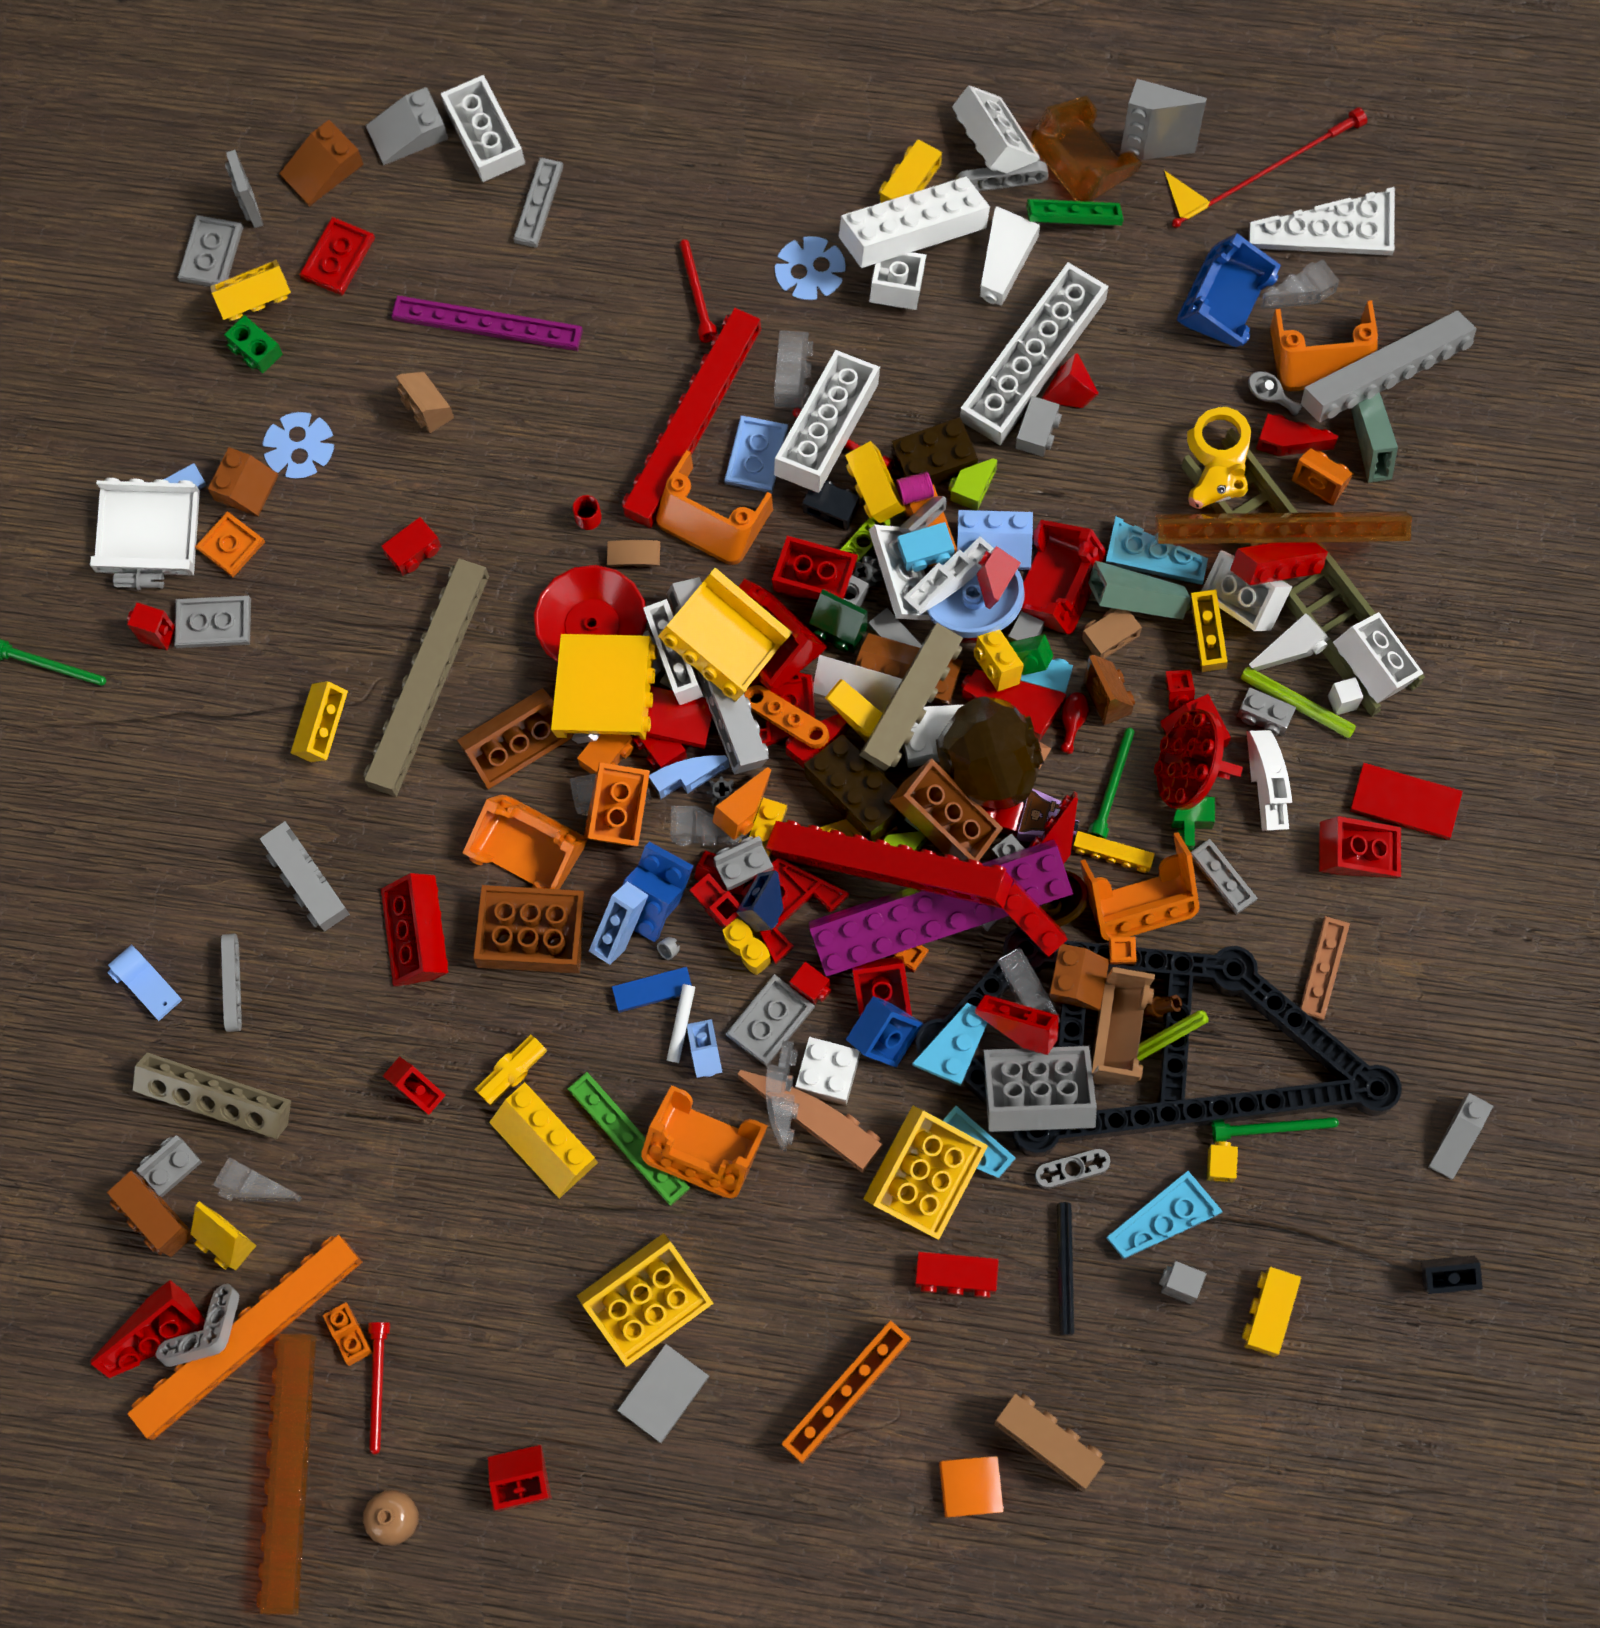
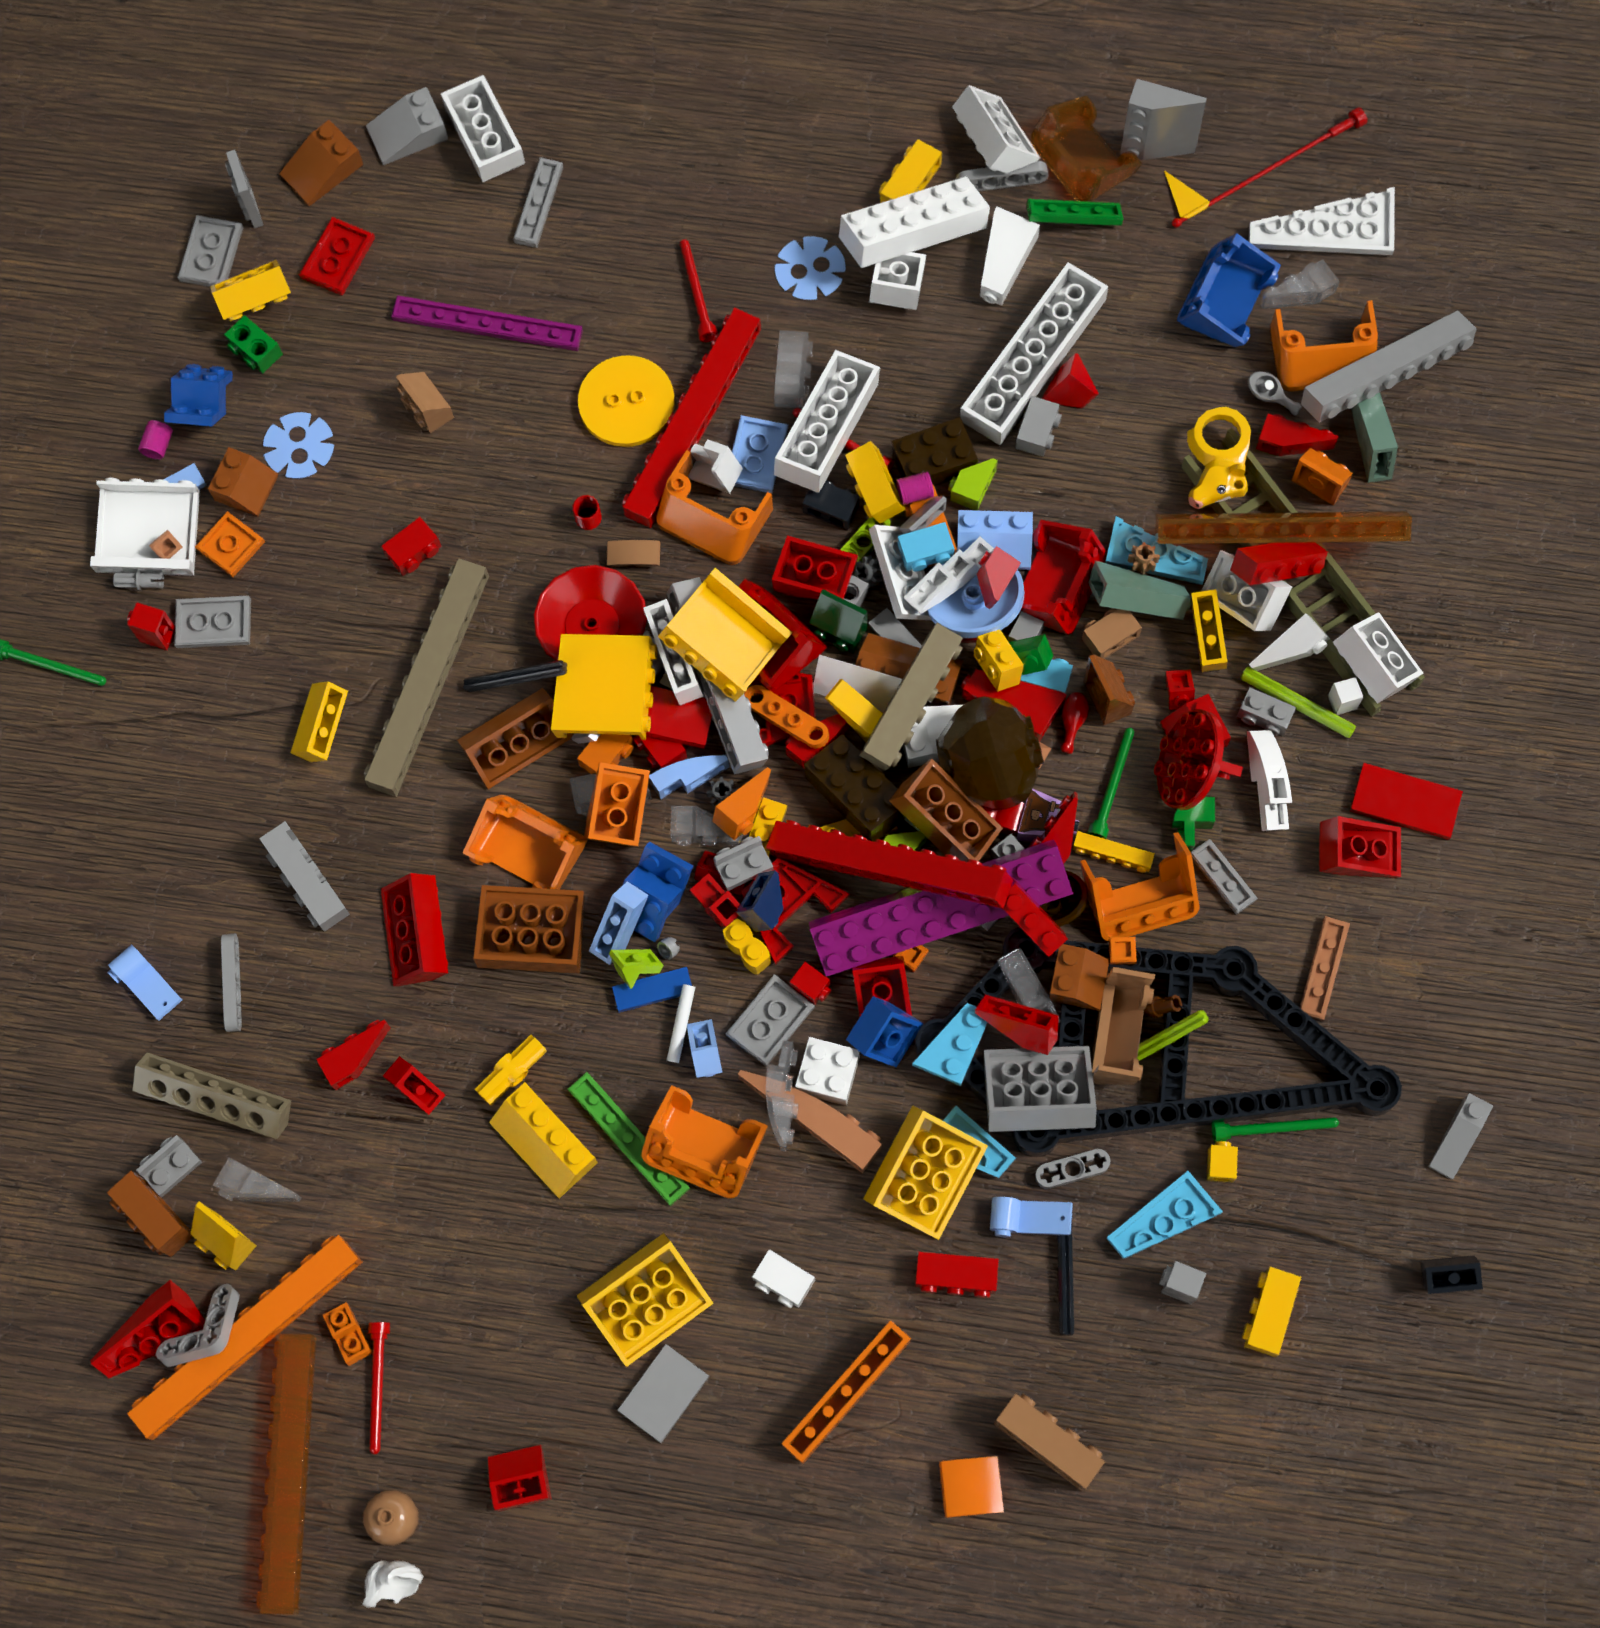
(155, 439): none -> dark pink piece
(165, 545): none -> nougat slope
(198, 395): none -> blue bracket
(349, 1059): none -> red slope
(391, 1581): none -> white hair
(515, 676): none -> black axle
(626, 401): none -> yellow plate
(635, 962): none -> lime slope
(715, 466): none -> white panel
(783, 1279): none -> white brick
(1030, 1217): none -> light blue door
(1150, 558): none -> medium nougat gear

